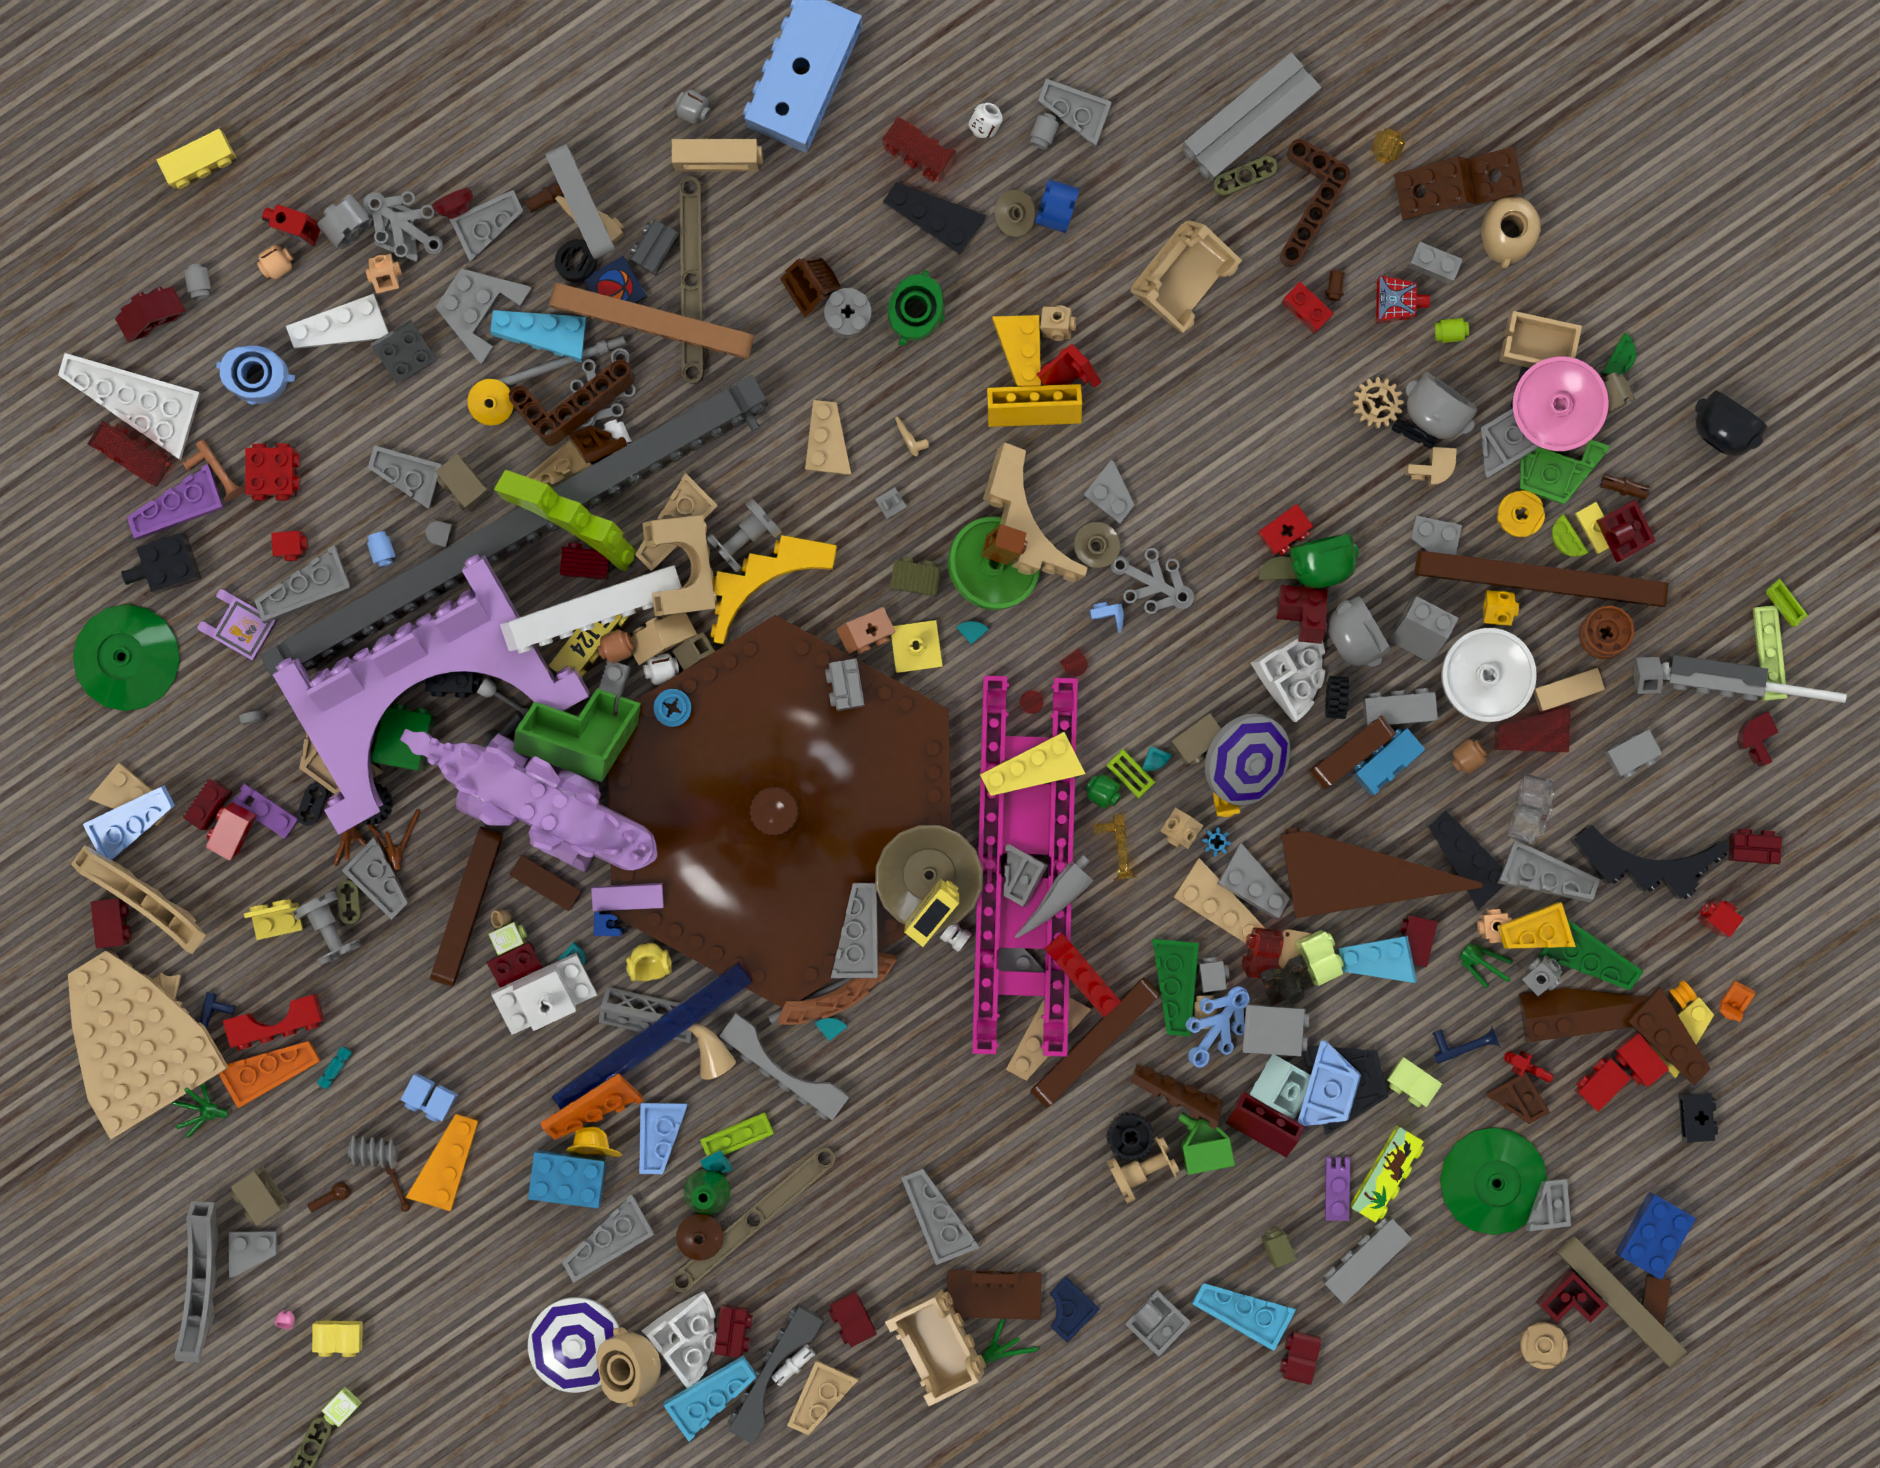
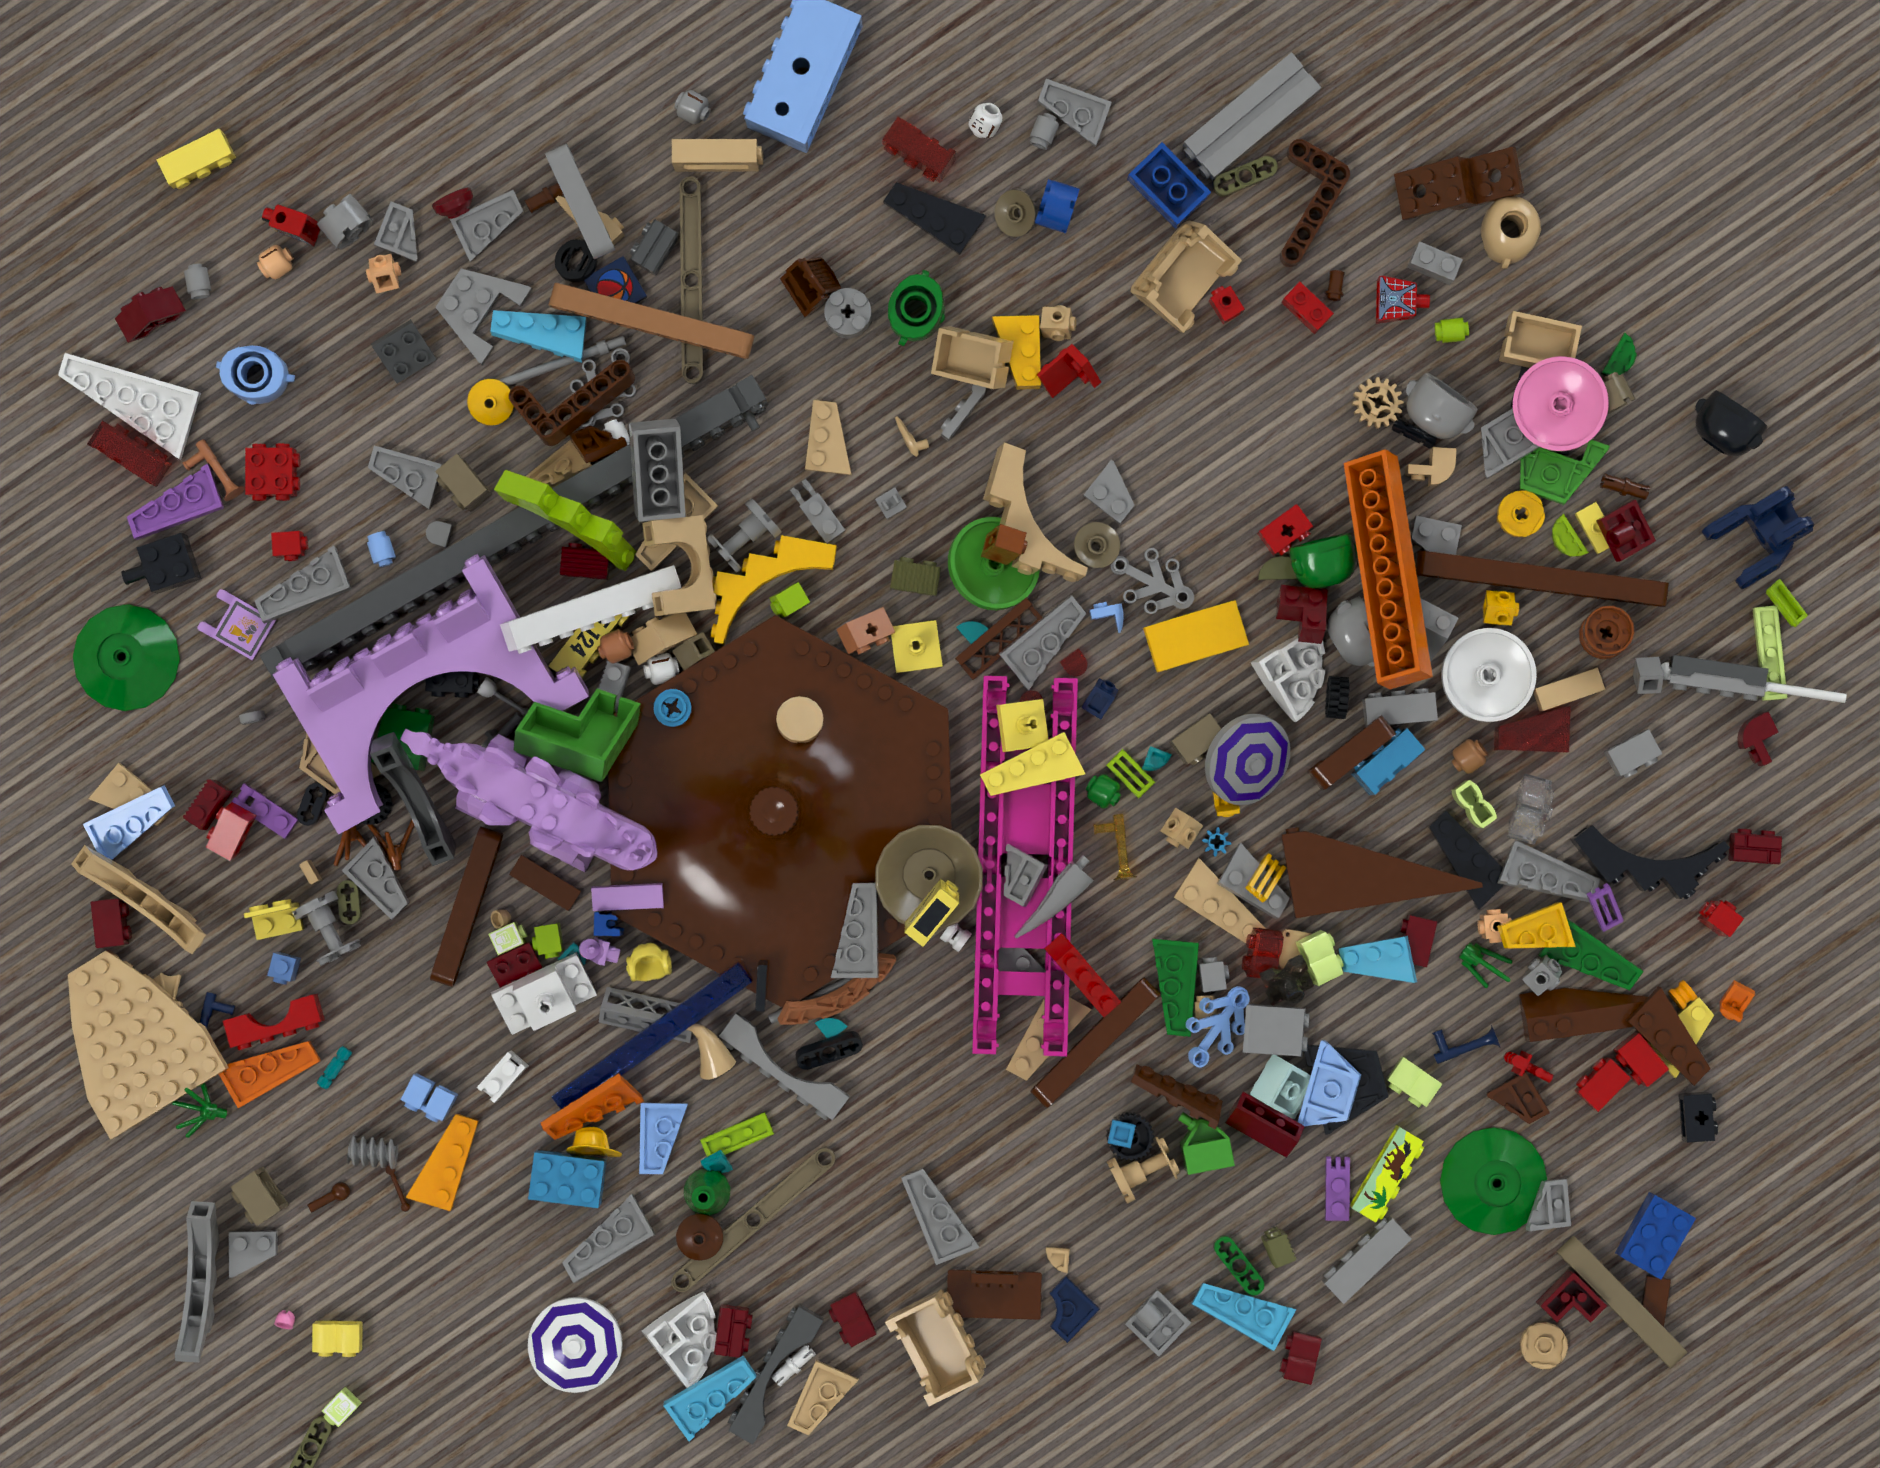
(283, 967): none -> medium blue brick
(310, 872): none -> tan tile
(350, 322): white wing -> none
(398, 769): none -> dark grey arch
(400, 221): light grey plant -> none
(502, 1076): none -> white brick
(548, 940): none -> lime brick
(599, 951): none -> lavender hips
(627, 1366): tan piece -> none
(657, 469): none -> light grey brick
(761, 986): none -> black tile
(788, 600): none -> lime brick
(799, 719): none -> tan tile
(819, 513): none -> light grey hinge
(846, 685): light grey brick -> none
(846, 1051): none -> black beam
(963, 410): none -> light grey plate
(972, 357): none -> tan piece
(990, 634): none -> reddish brown fence
(996, 1351): green plant -> none
(1022, 725): none -> light yellow tile
(1034, 405): yellow brick -> none
(1037, 646): none -> light grey wing
(1058, 1258): none -> tan tile
(1100, 698): none -> dark blue bracket
(1121, 1133): none -> dark azure tile
(1168, 185): none -> blue brick
(1196, 636): none -> yellow slope
(1226, 304): none -> red brick
(1254, 1275): none -> green beam
(1273, 866): none -> yellow tile
(1387, 145): clear yellow head -> none
(1387, 570): none -> orange brick
(1471, 799): none -> yellowish green brick
(1599, 893): none -> medium lavender tile
(1773, 525): none -> dark blue piece

